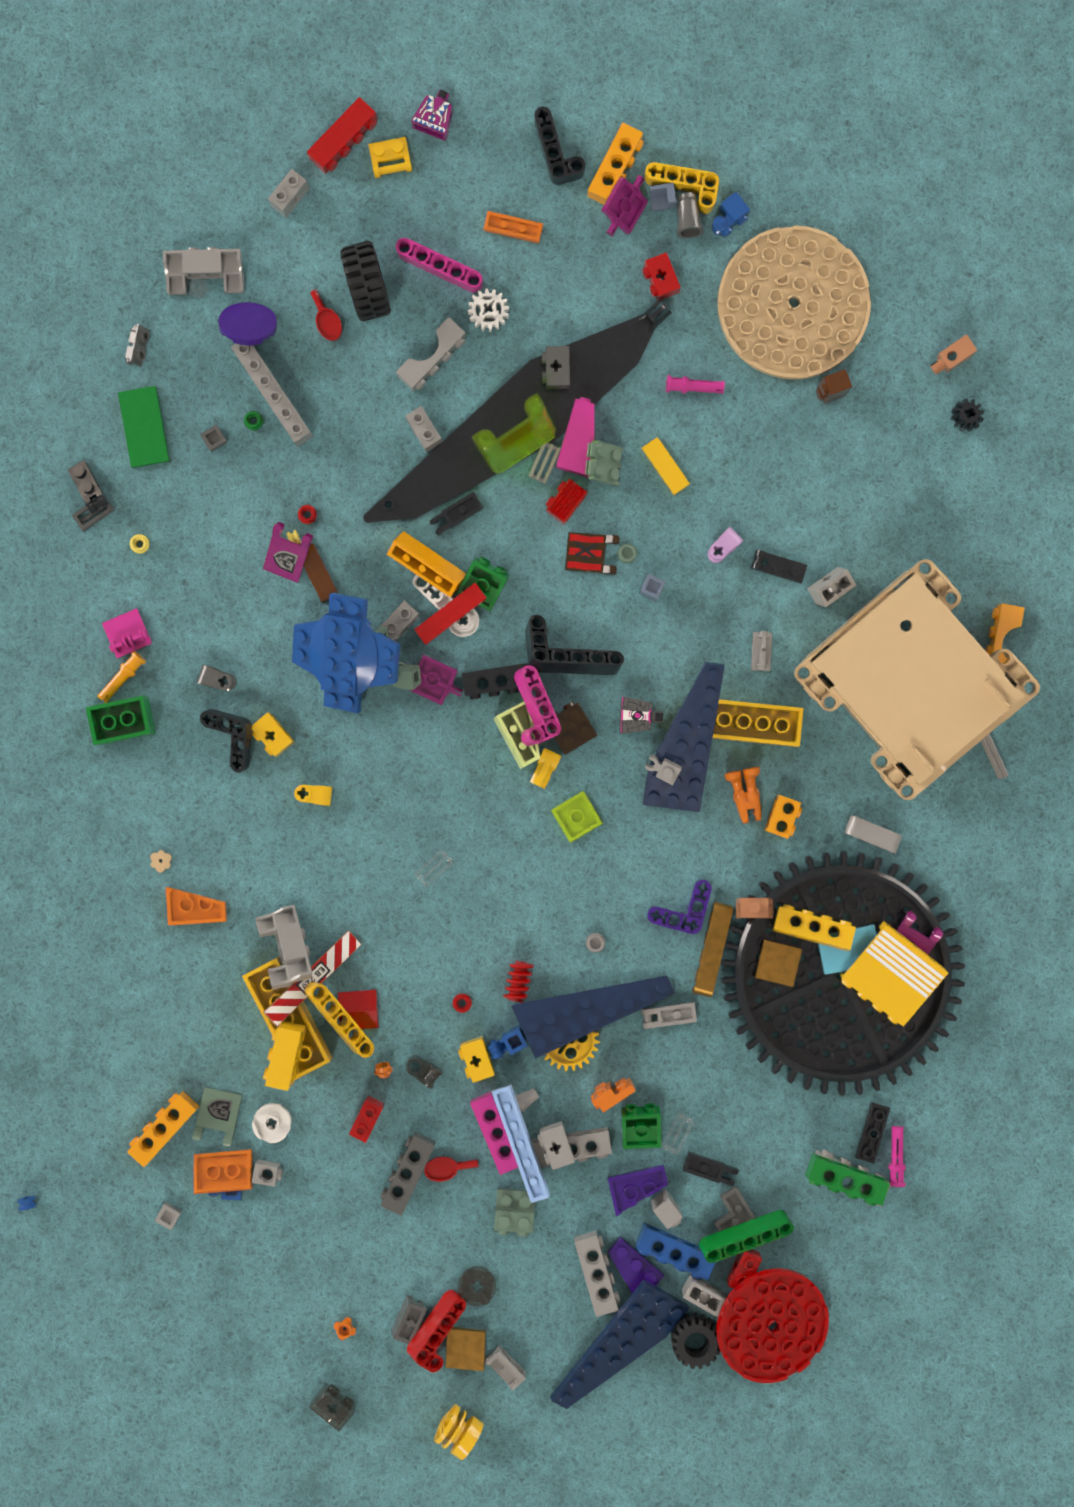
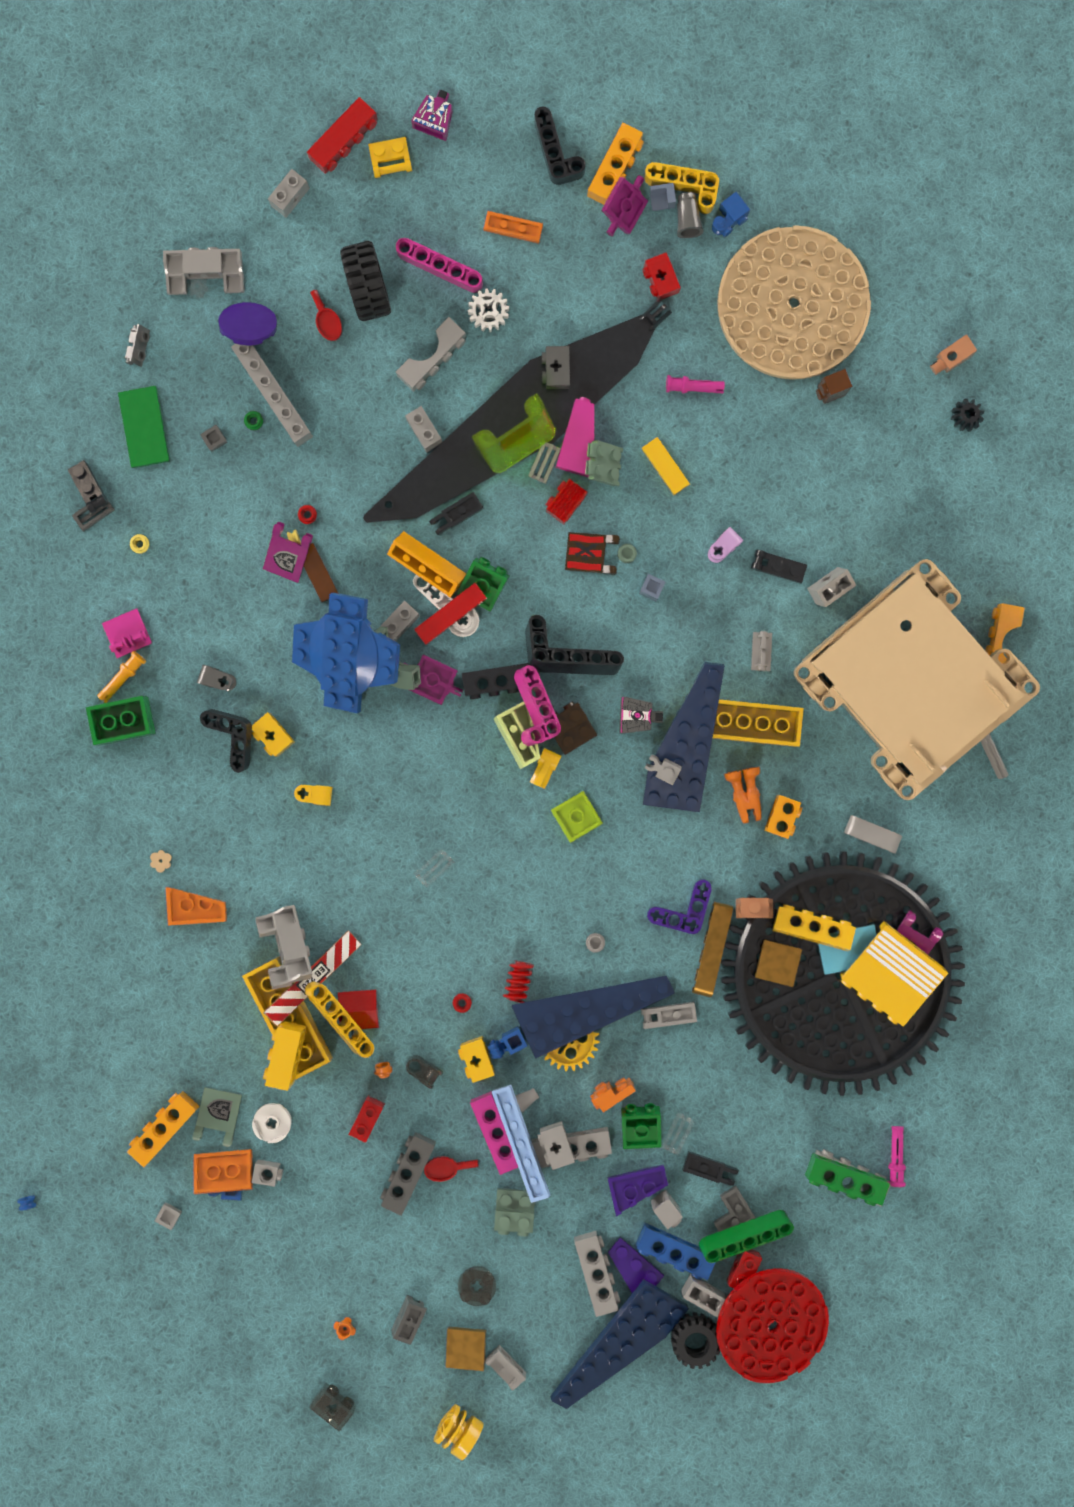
(434, 1330): red beam -> none
(875, 1121): black tile -> none

